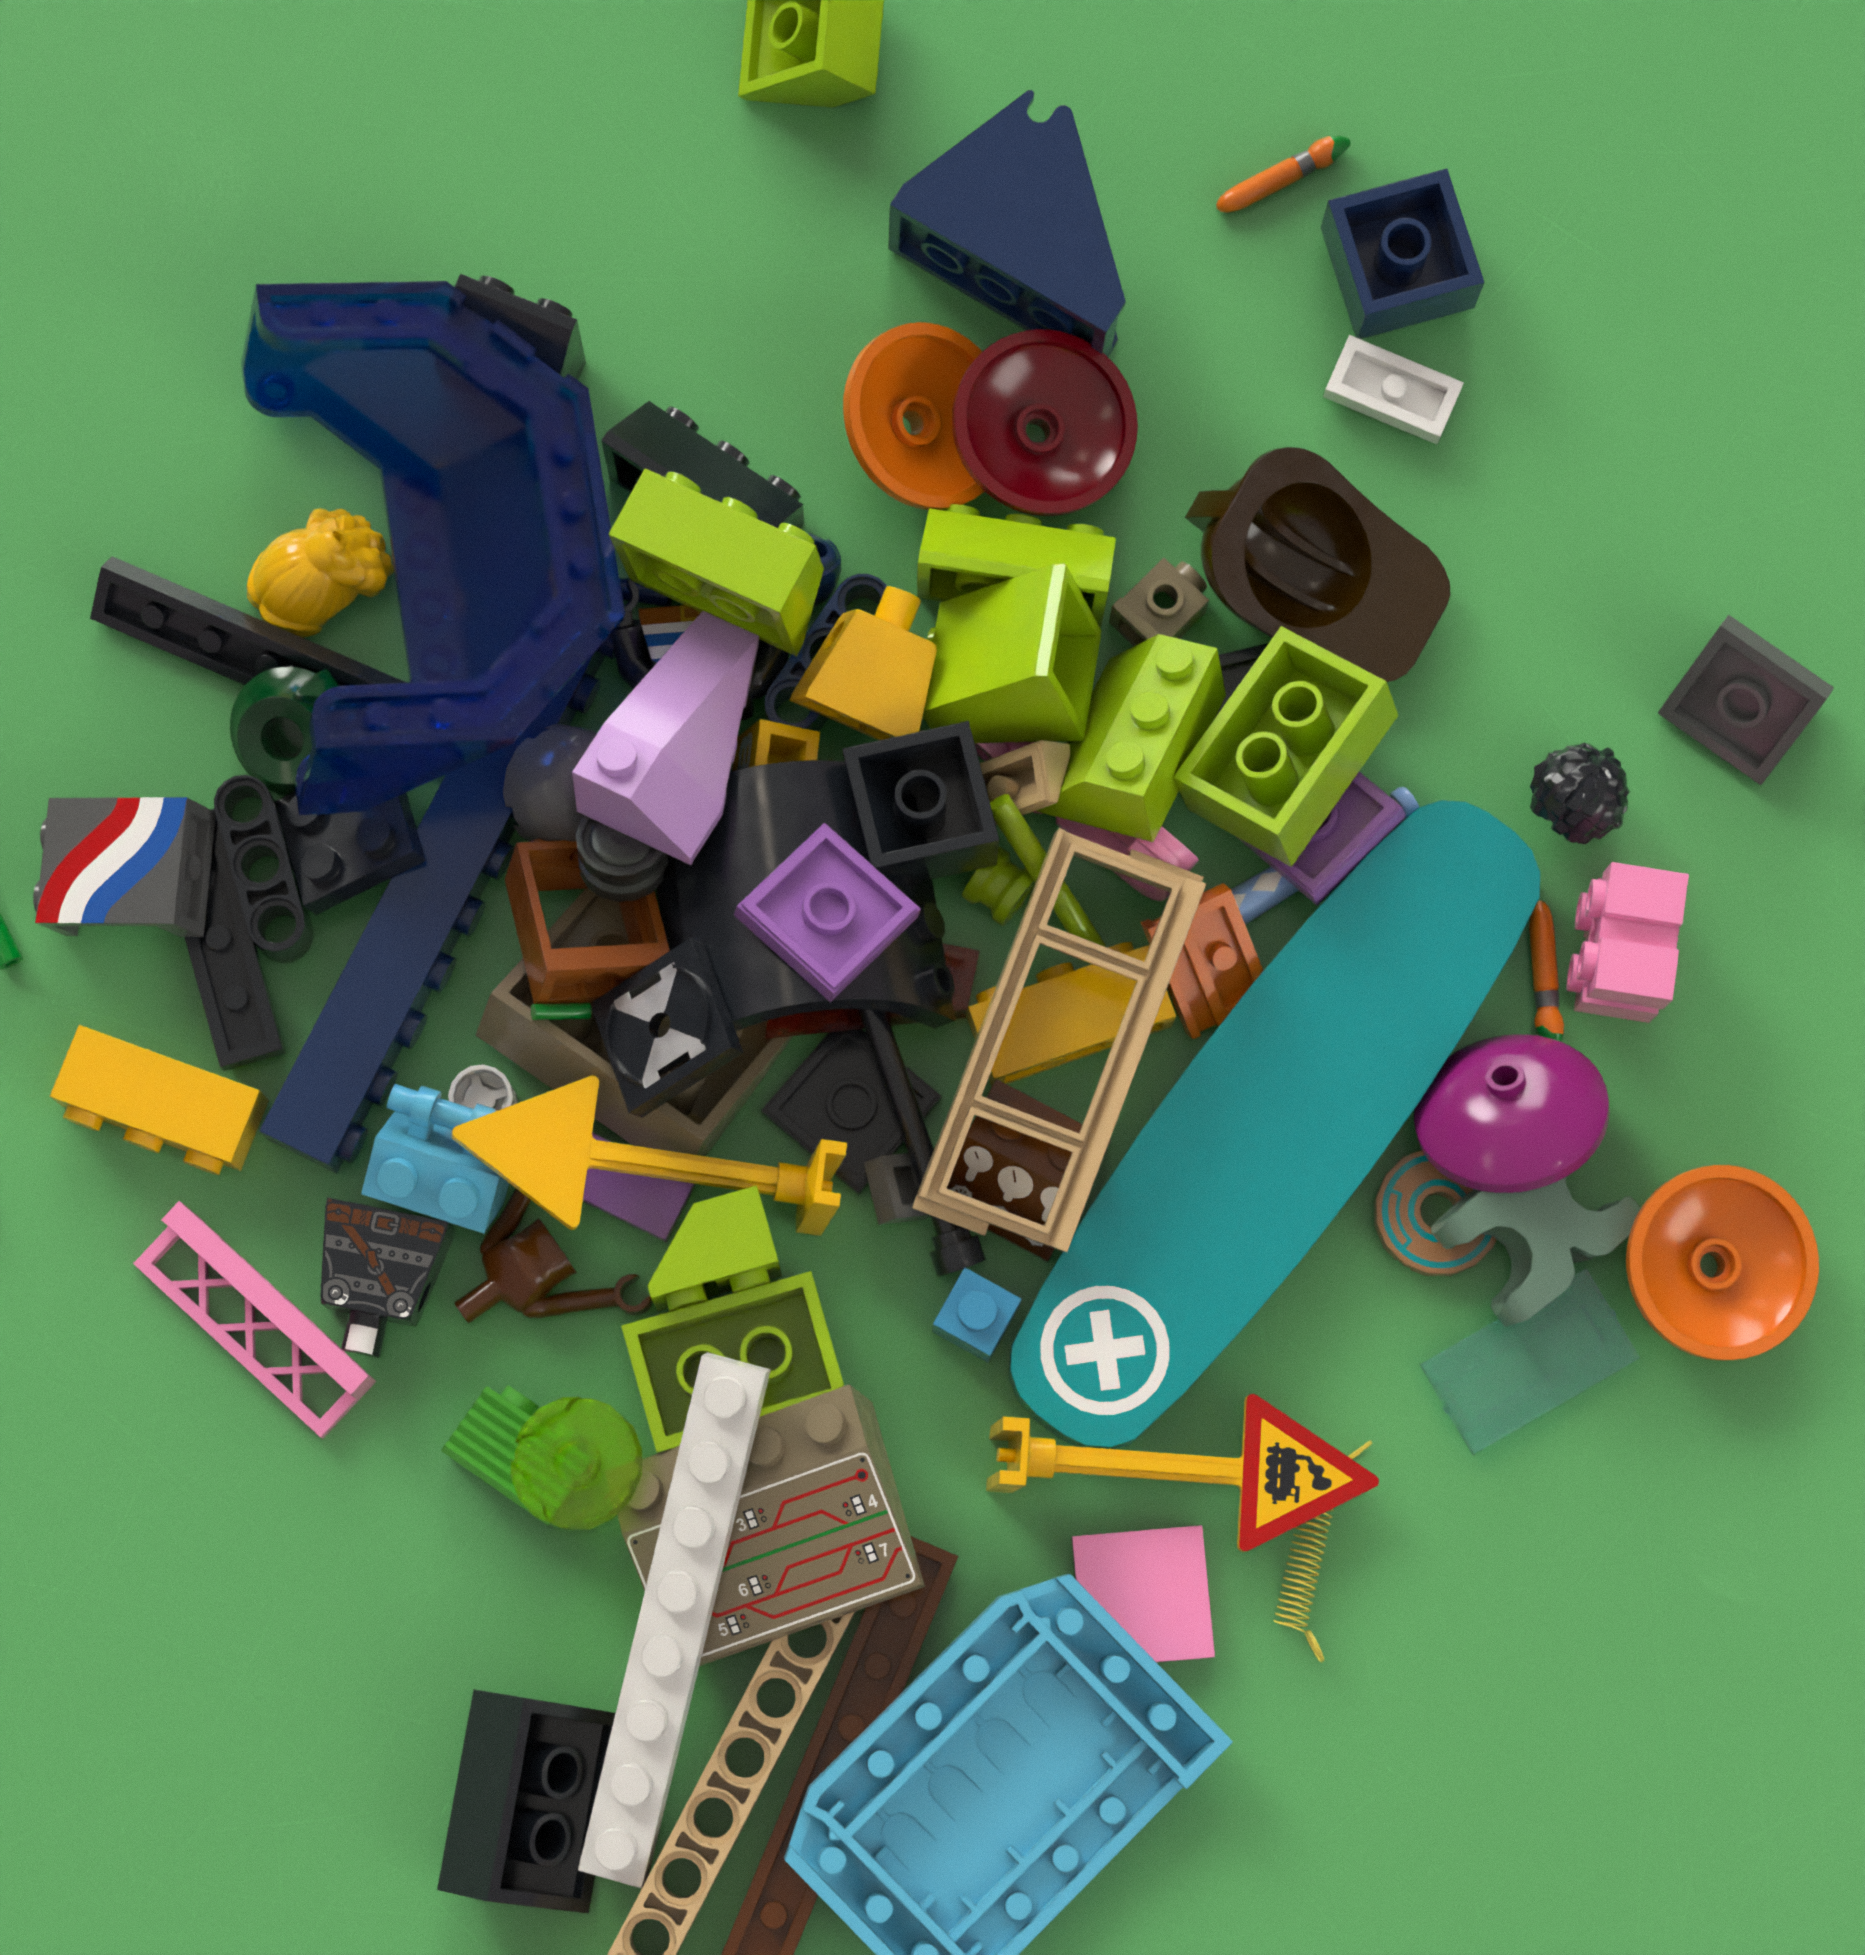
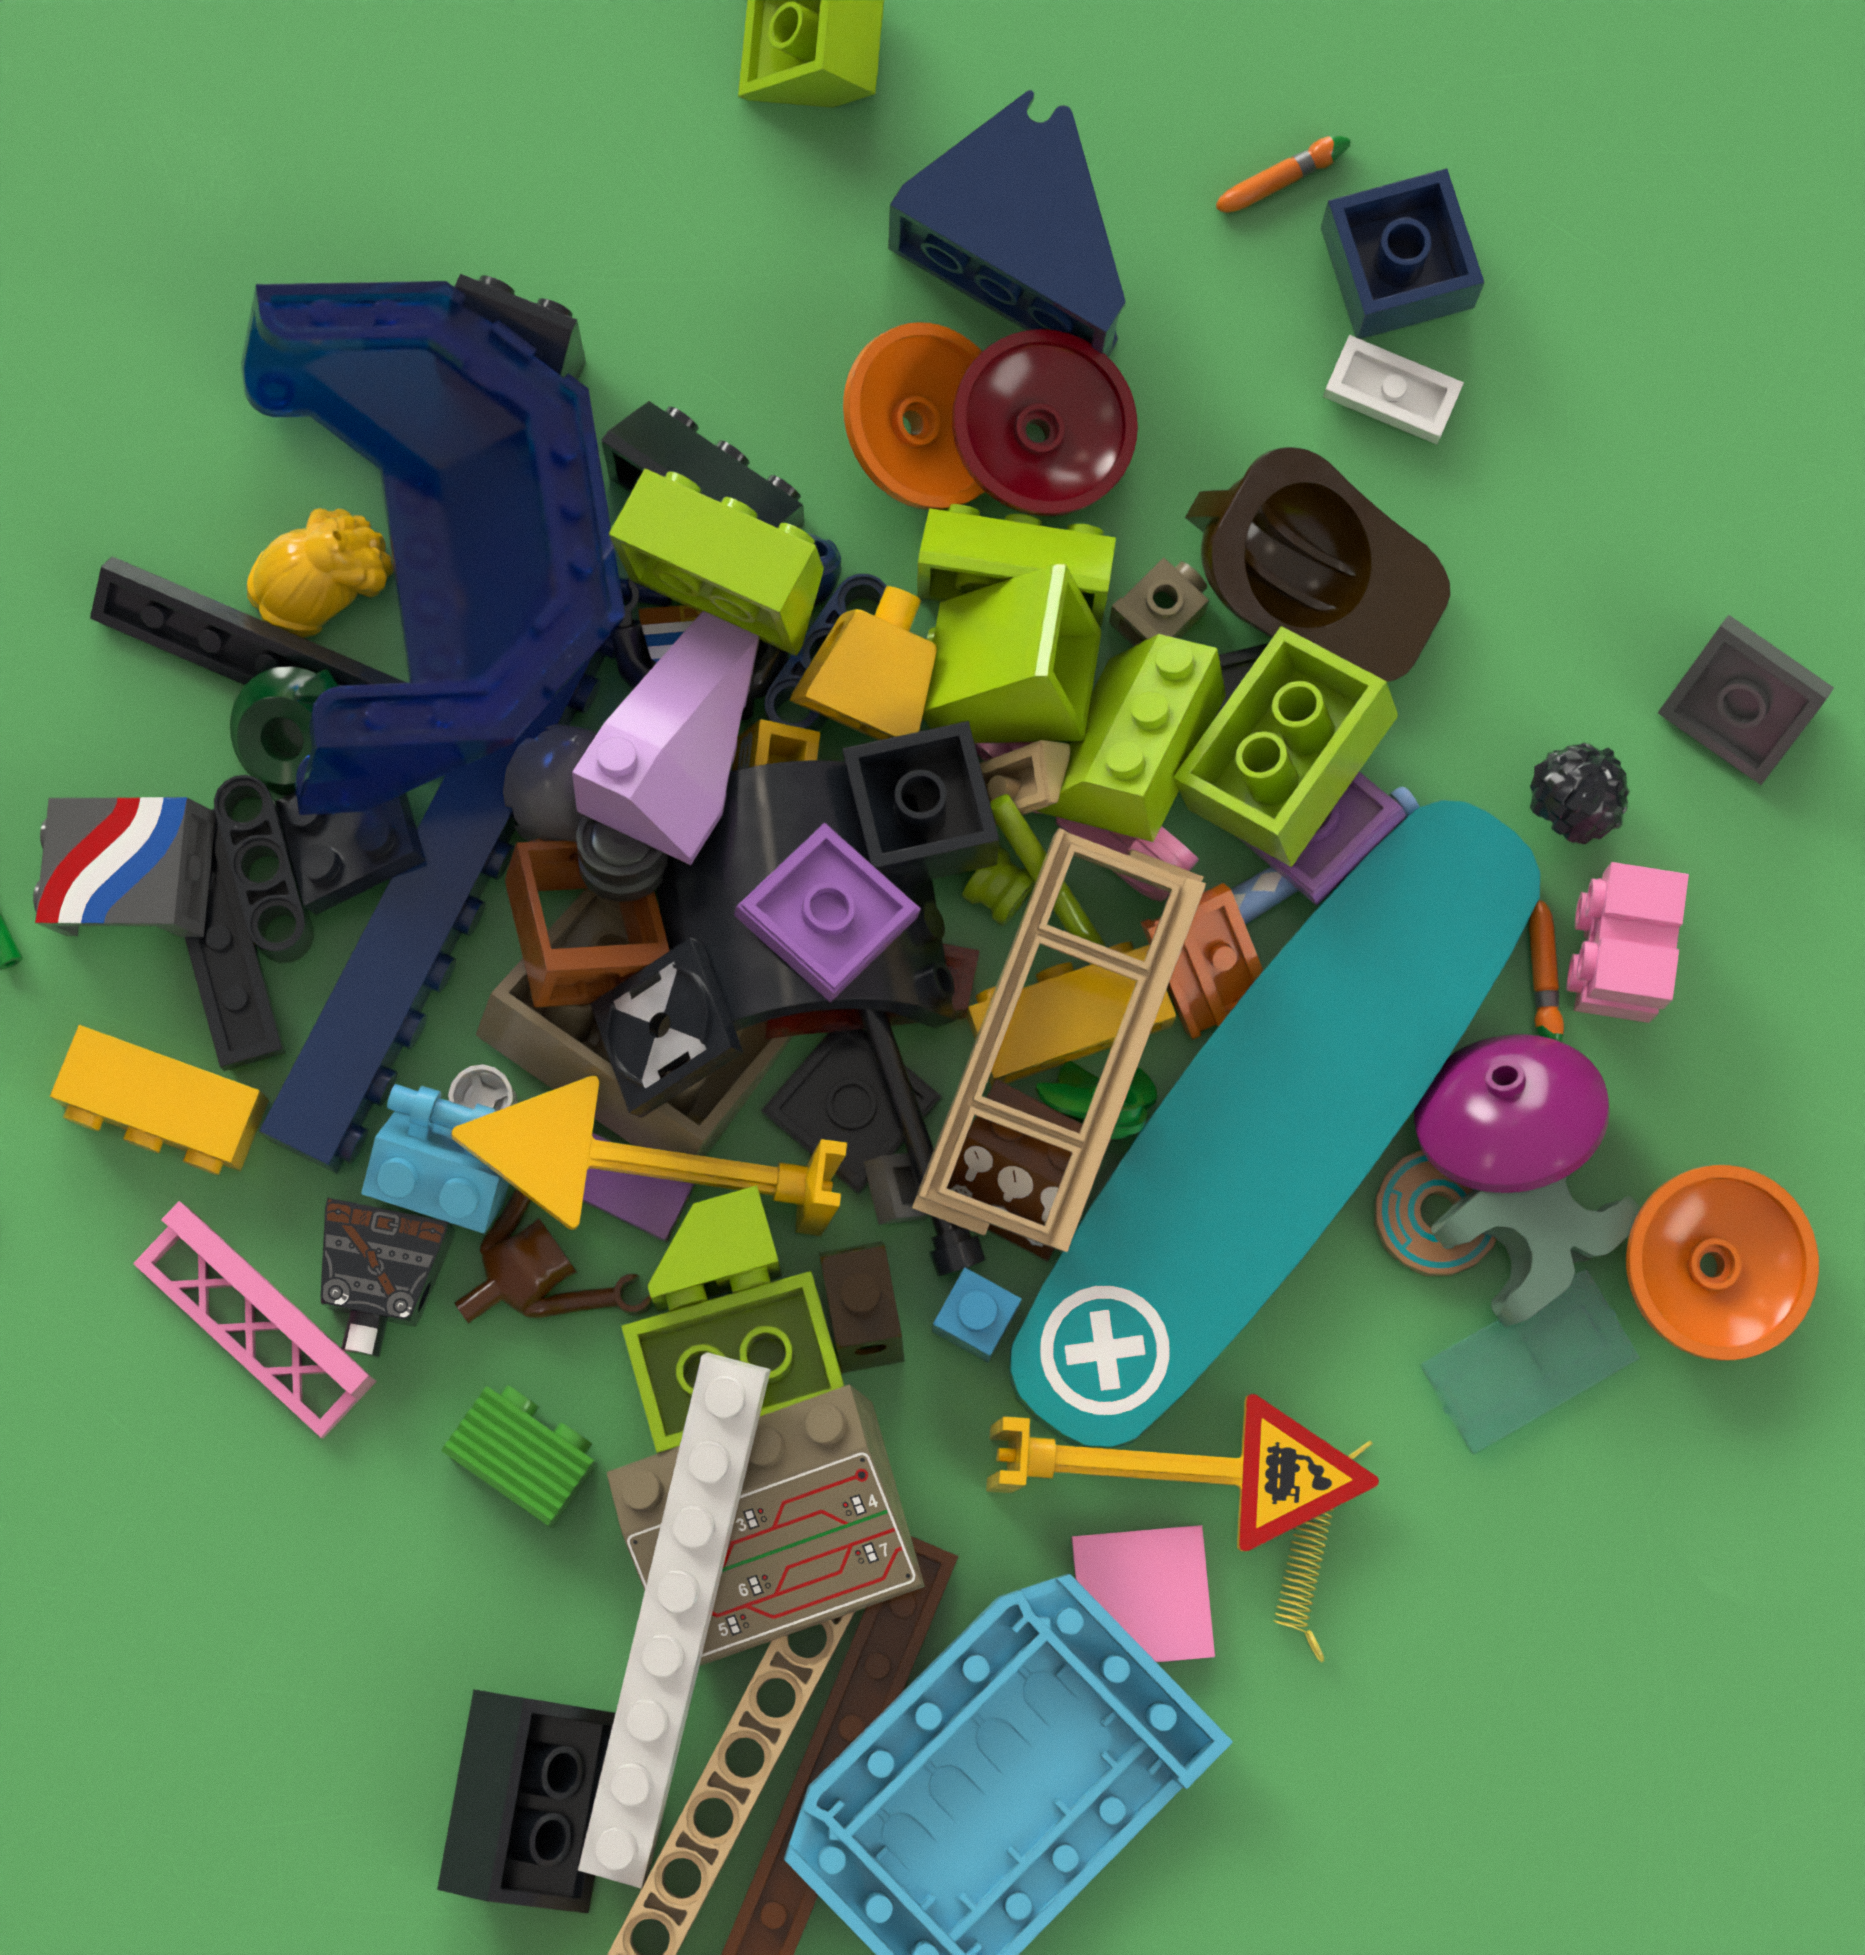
(561, 1011): green piece -> none
(576, 1463): clear neon green tile -> none
(862, 1306): none -> dark brown torso
(1076, 1089): none -> green plate

